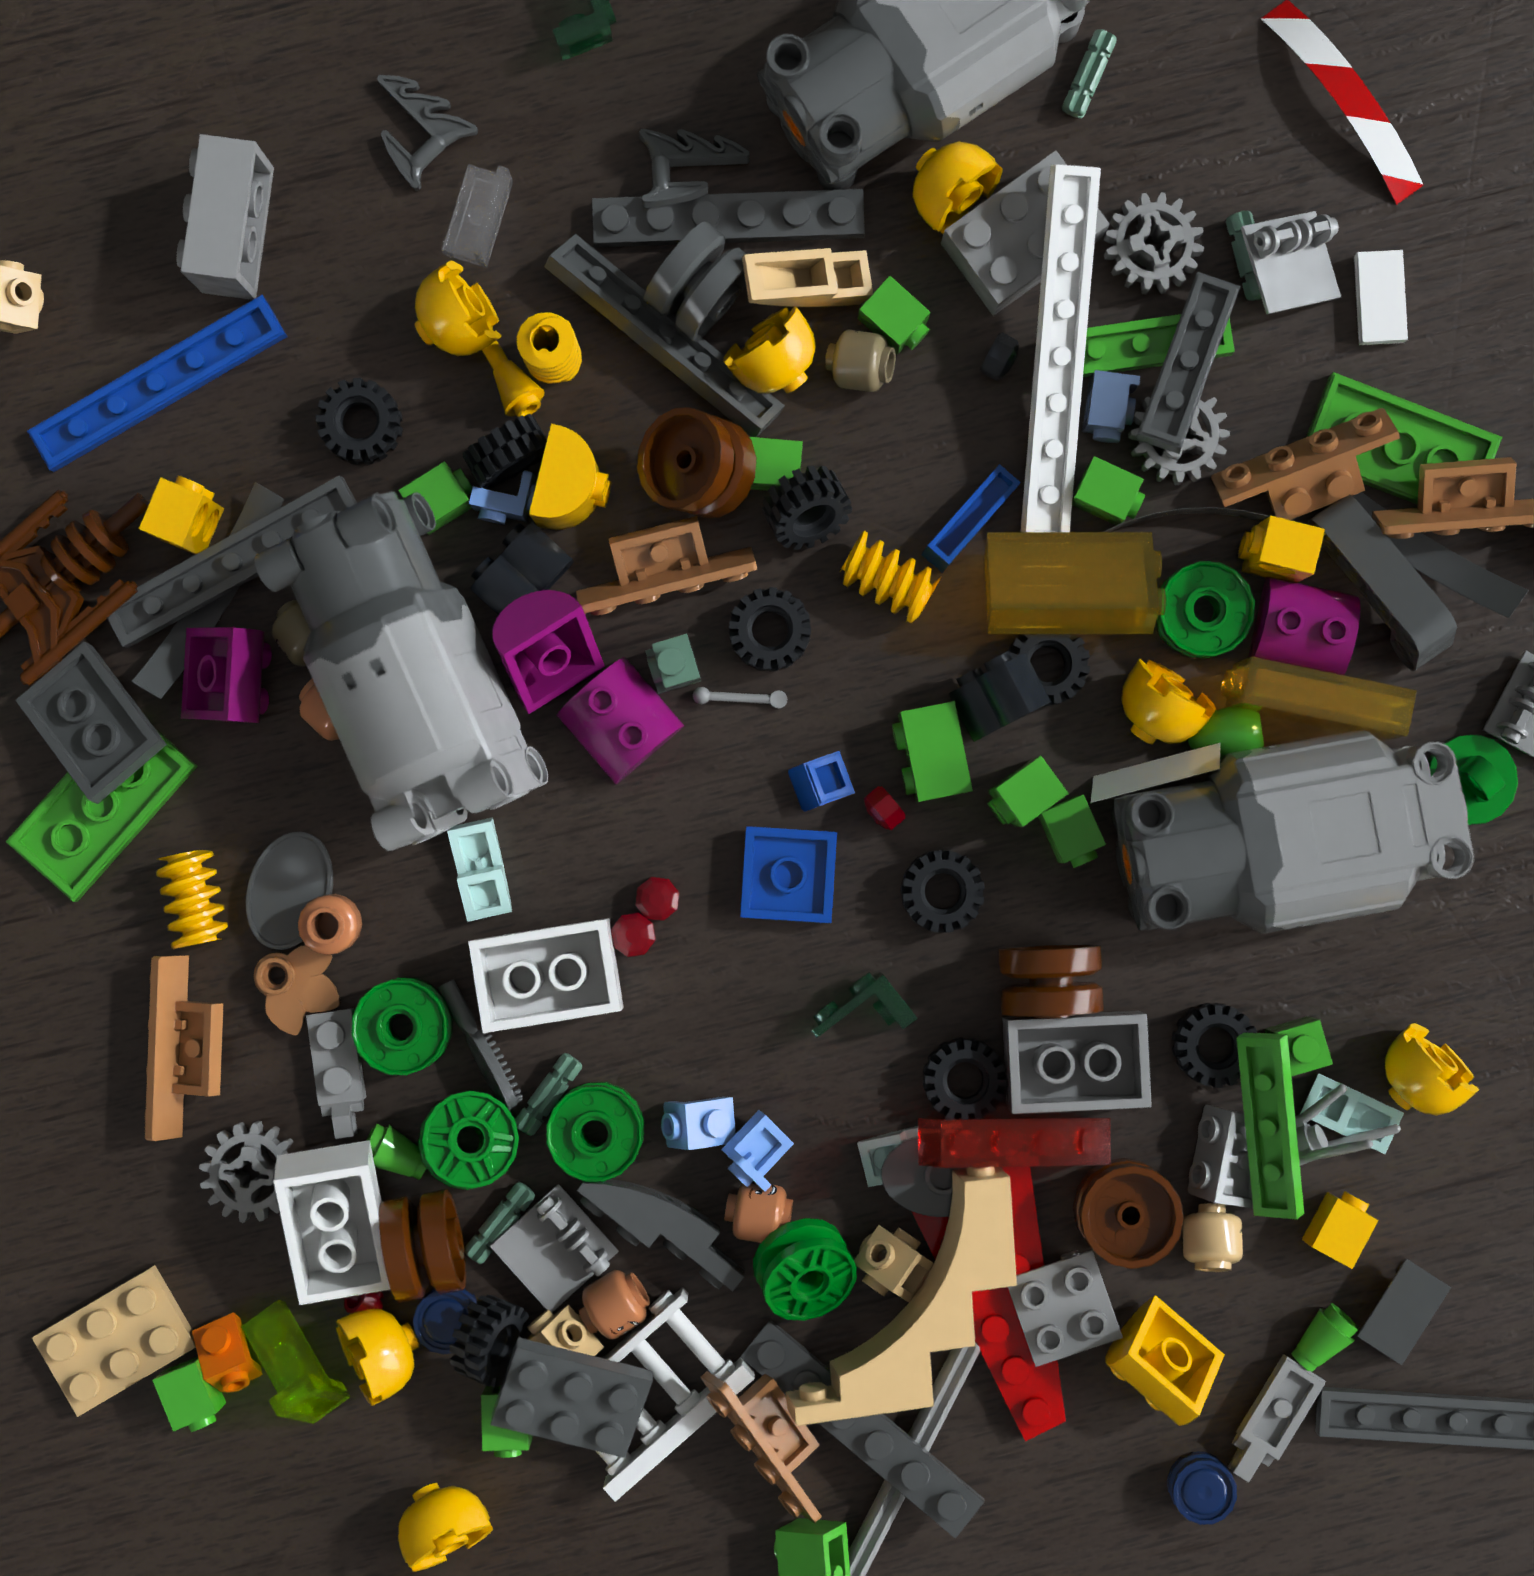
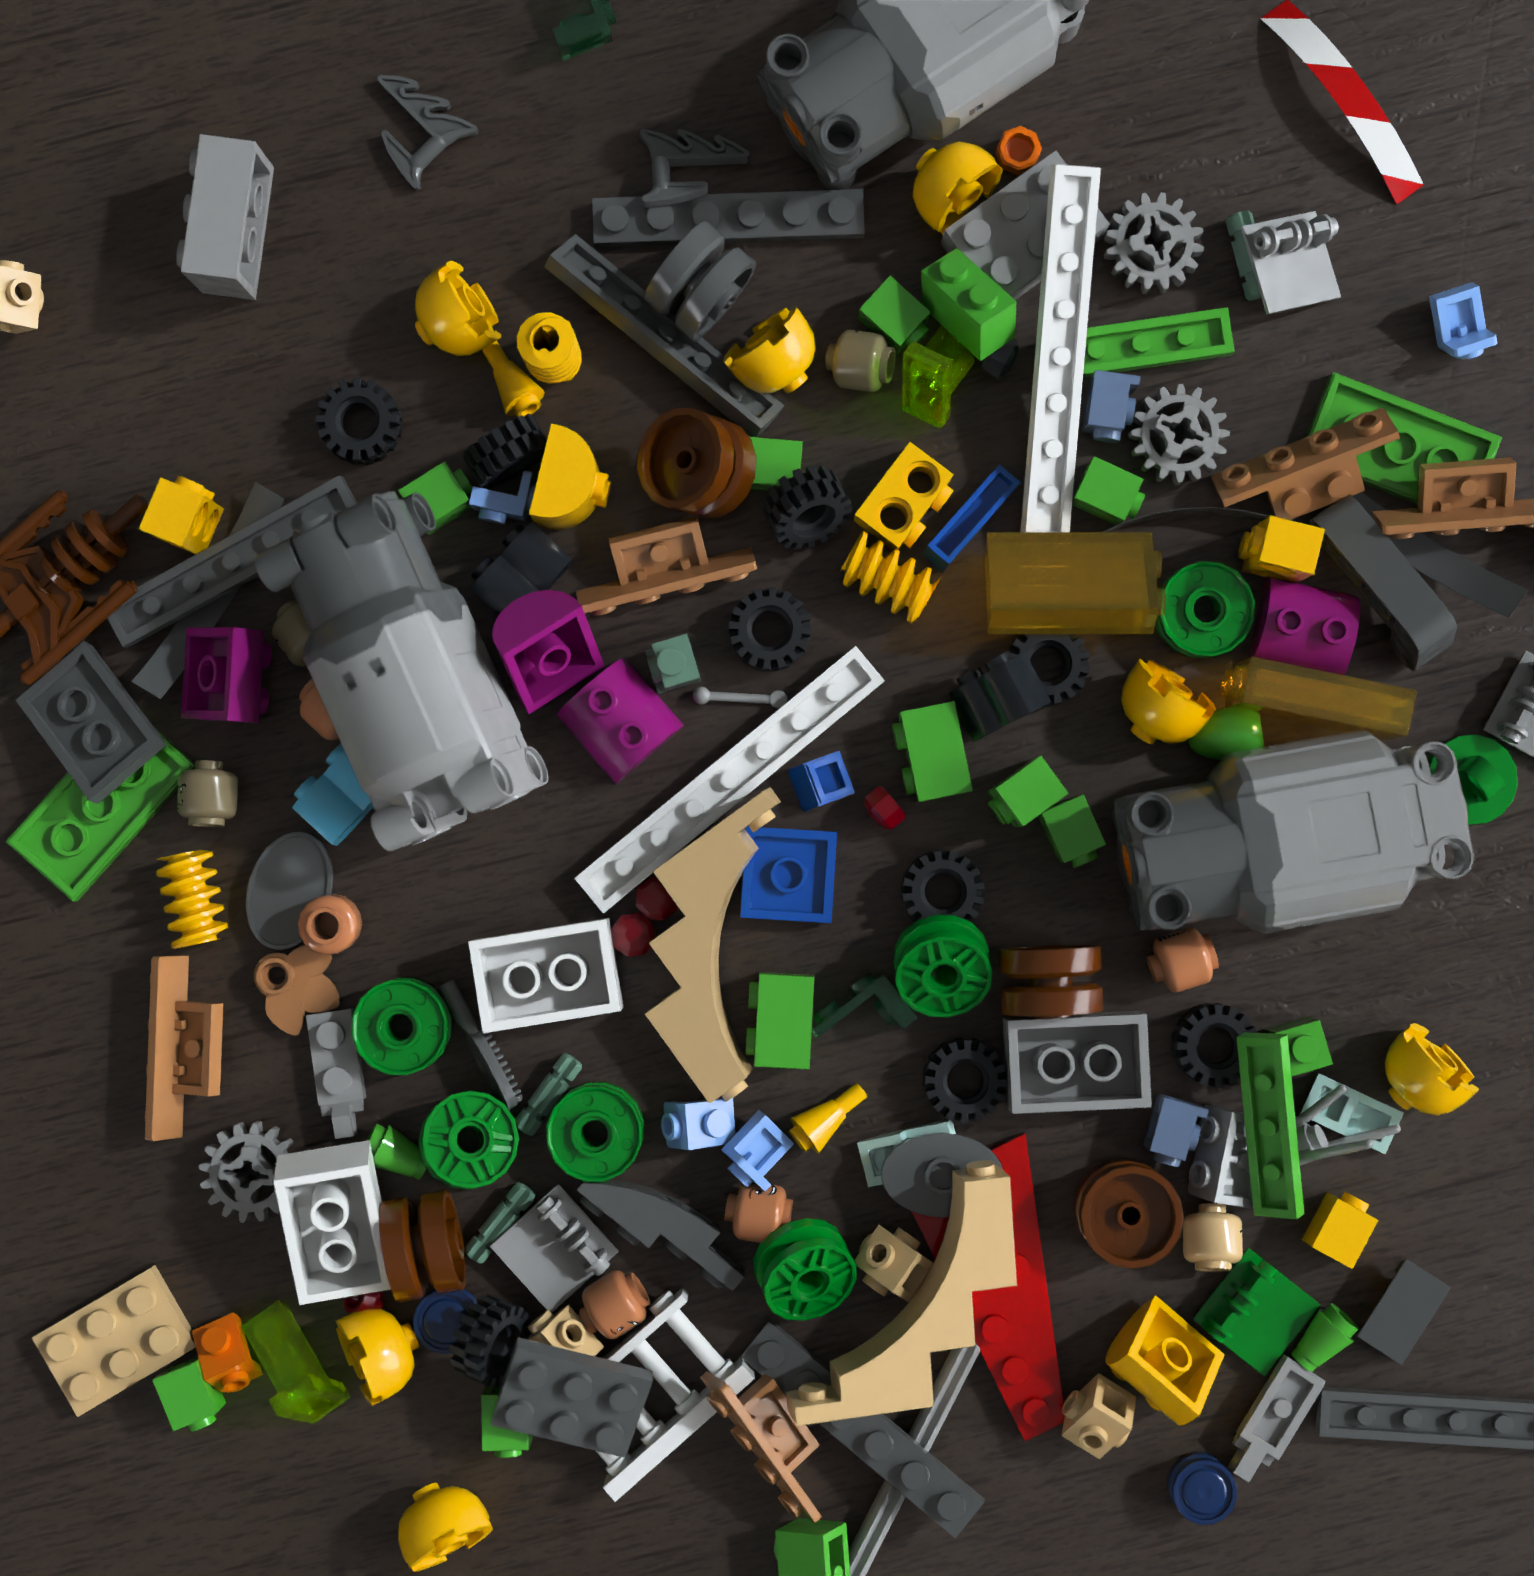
(157, 383): blue tile -> none
(207, 794): none -> dark tan head
(334, 800): none -> medium azure brick
(478, 214): clear panel -> none
(480, 869): light aqua slope -> none
(701, 885): none -> tan arch
(729, 779): none -> white plate
(783, 1020): none -> bright green brick
(808, 278): tan slope -> none
(817, 1125): none -> yellow cone
(895, 492): none -> yellow brick
(933, 375): none -> clear neon green bracket
(945, 989): none -> green wheel
(968, 304): none -> bright green brick
(1013, 1141): clear red brick -> none
(1018, 150): none -> orange tile
(1064, 1308): light grey hinge -> none
(1089, 73): sand green axle -> none
(1098, 1416): none -> tan brick
(1156, 772): white sticker -> none
(1173, 1129): none -> sand blue brick
(1183, 959): none -> nougat head
(1188, 362): dark grey tile -> none
(1256, 1311): none -> green hinge
(1380, 297): white tile -> none
(1461, 322): none -> light blue bracket

